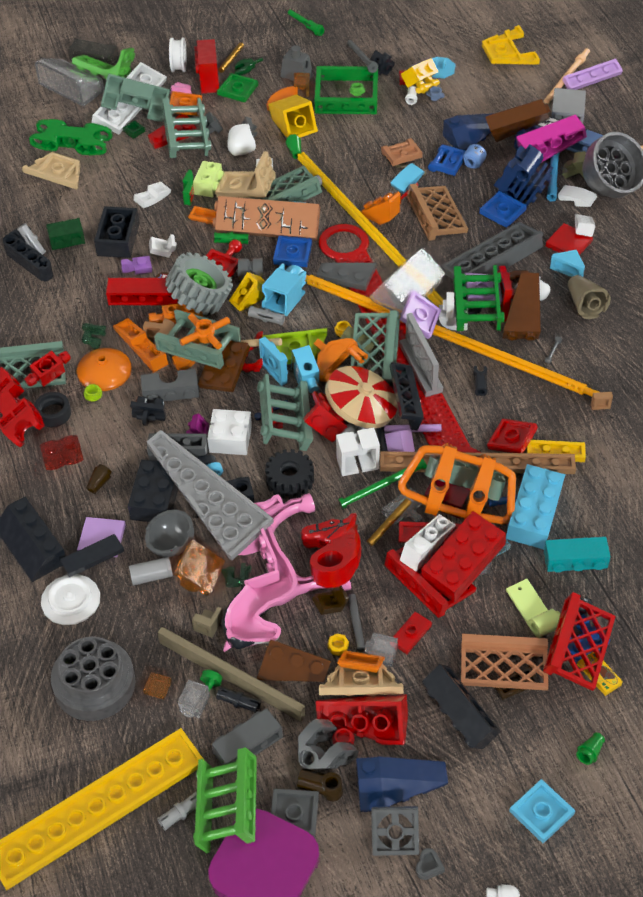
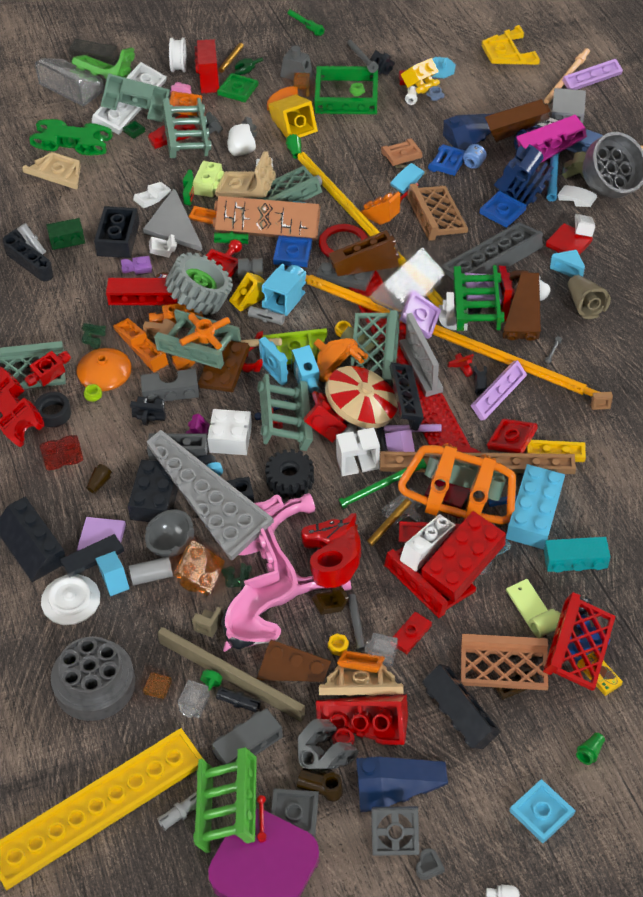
(112, 573): none -> medium azure slope
(173, 220): none -> light grey tile
(261, 835): none -> red hinge
(366, 255): none -> reddish brown slope
(463, 363): none -> red piece
(498, 390): none -> lavender plate

